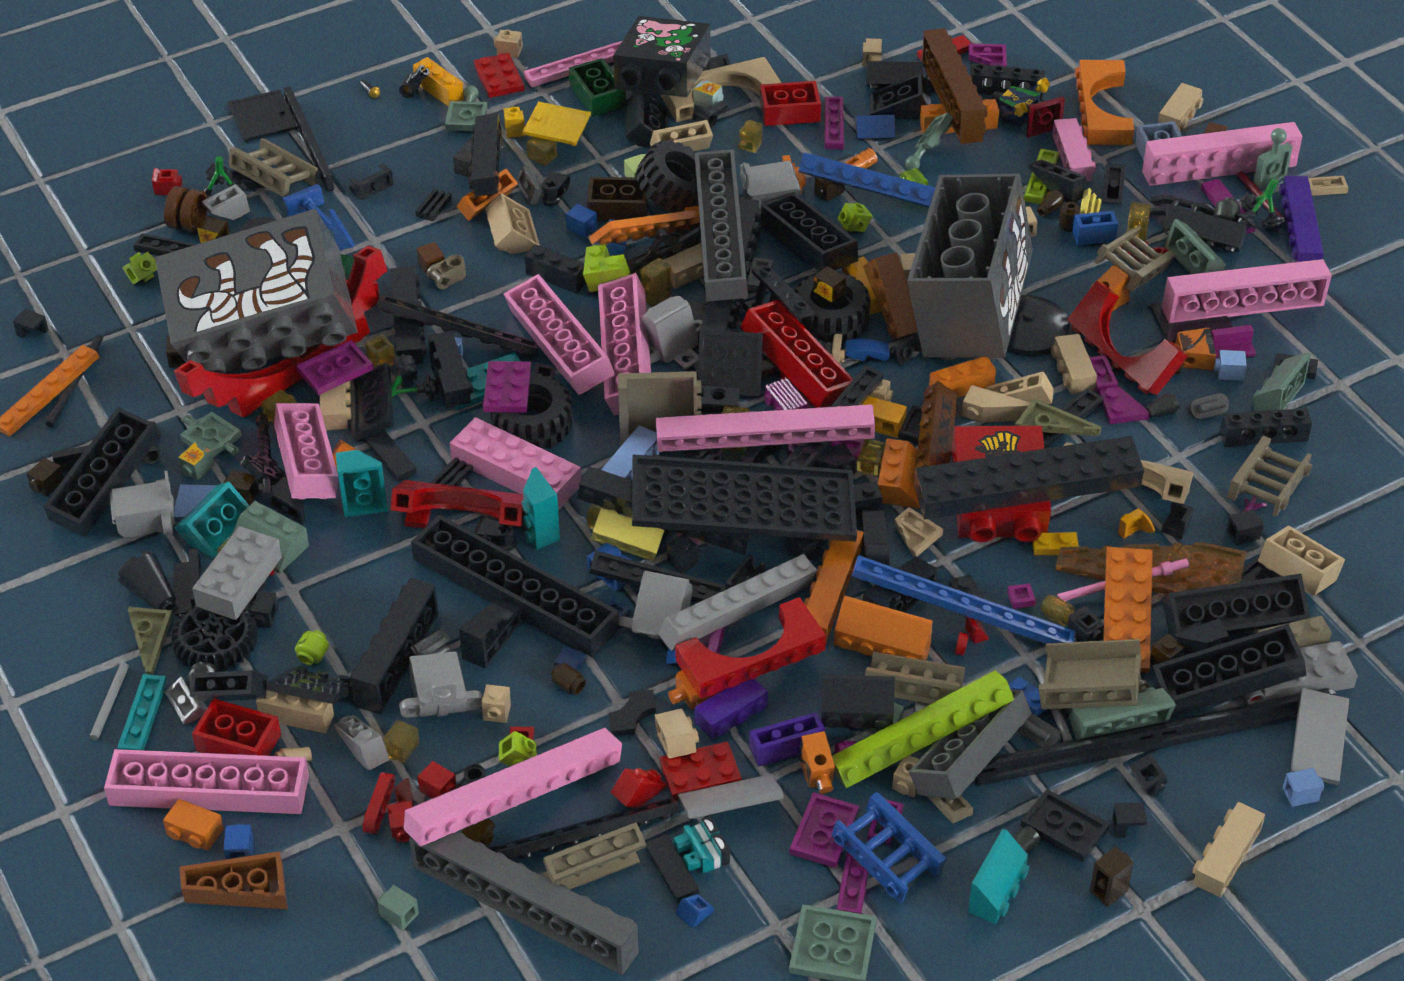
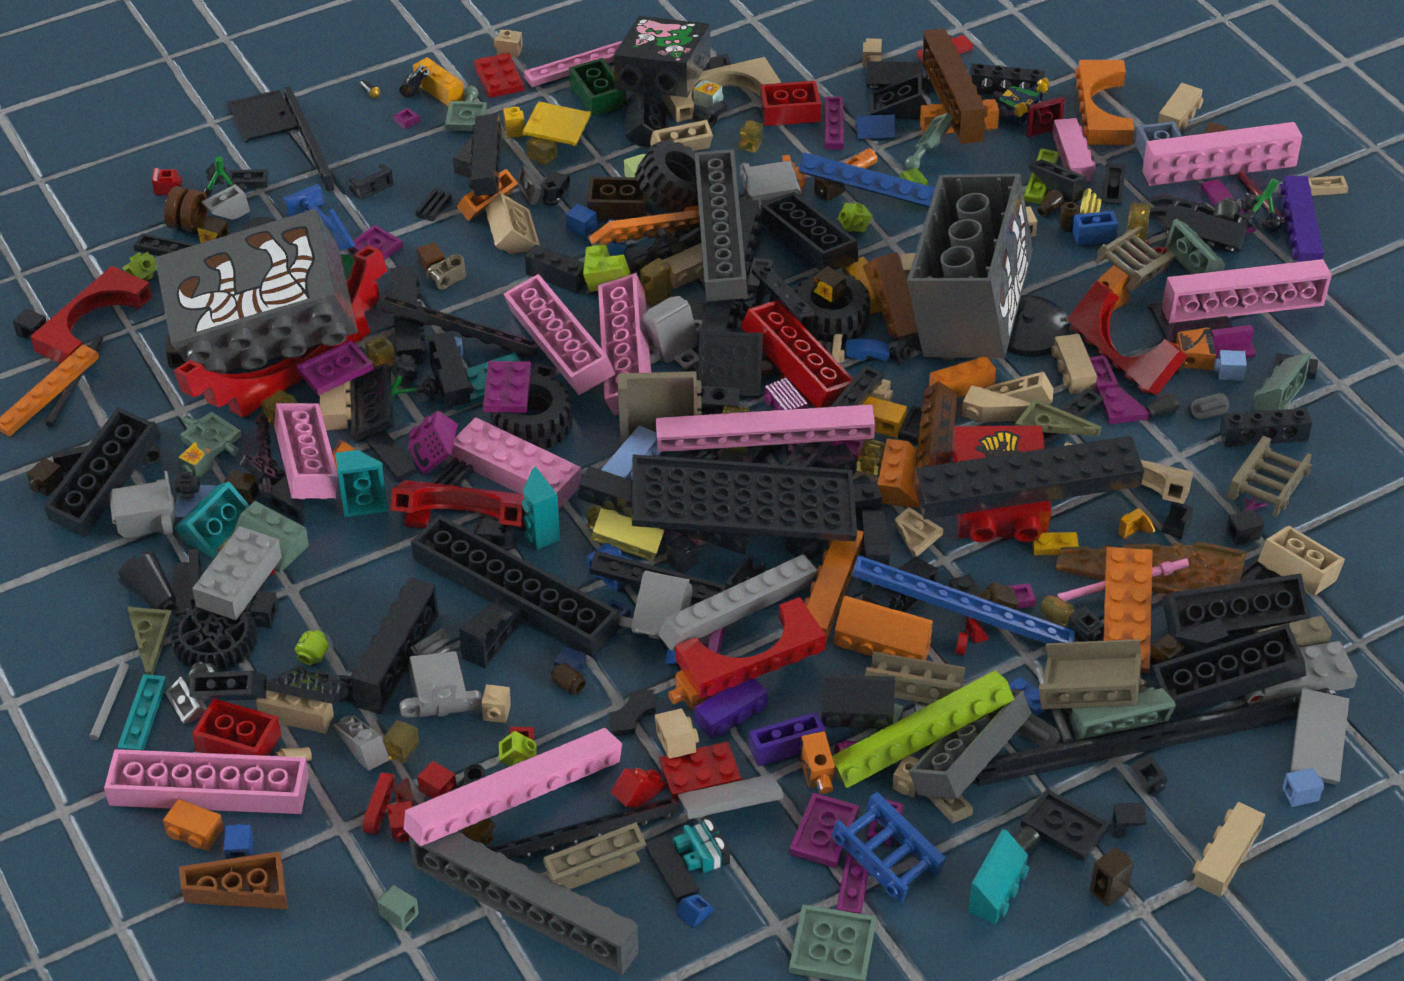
(111, 288): none -> red arch
(187, 484): none -> black gear
(267, 176): dark tan fence -> none
(378, 239): none -> magenta tile
(406, 118): none -> magenta tile
(432, 441): none -> magenta slope
(988, 54): magenta wing -> none
(1001, 595): none -> dark brown brick
(1274, 162): sand green plate -> none

